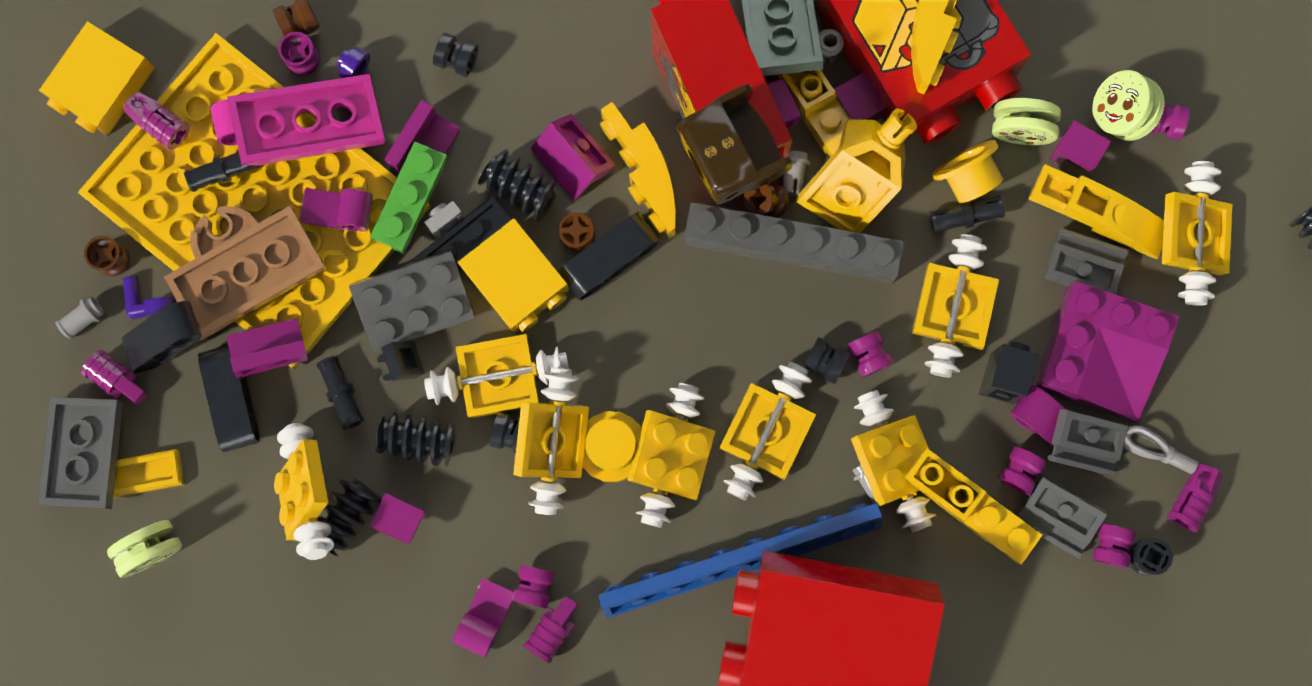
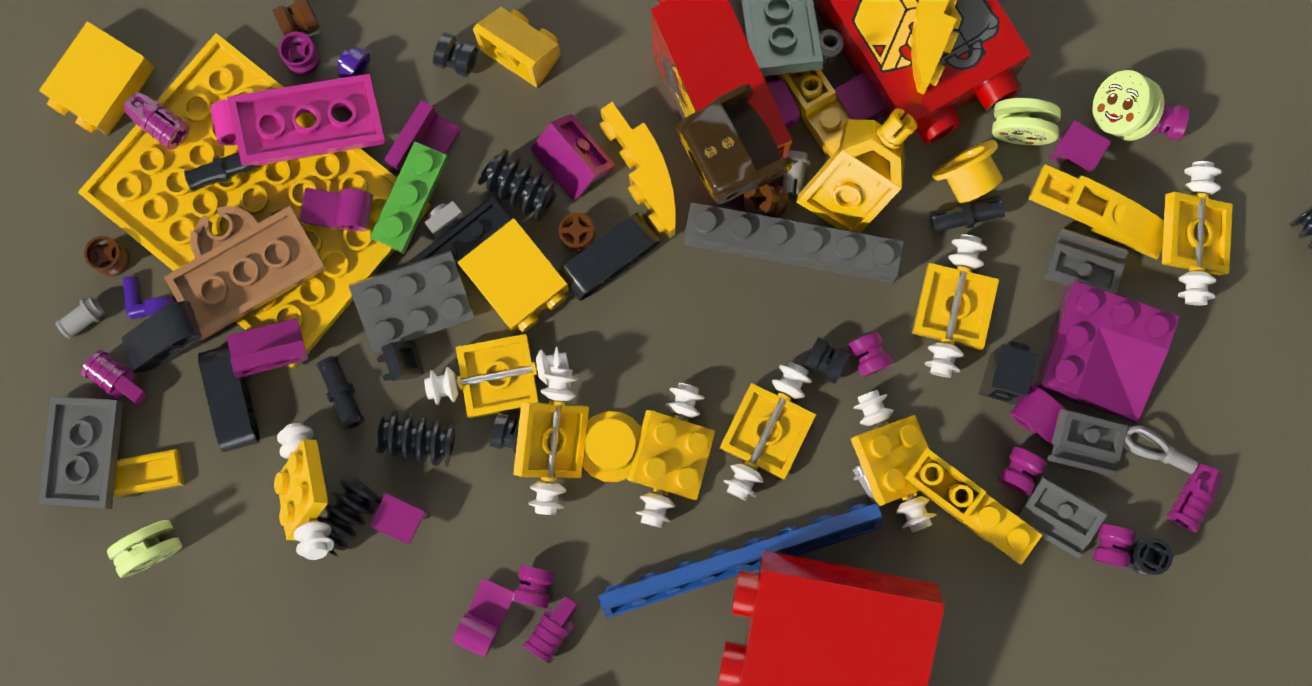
(517, 45): none -> yellow slope

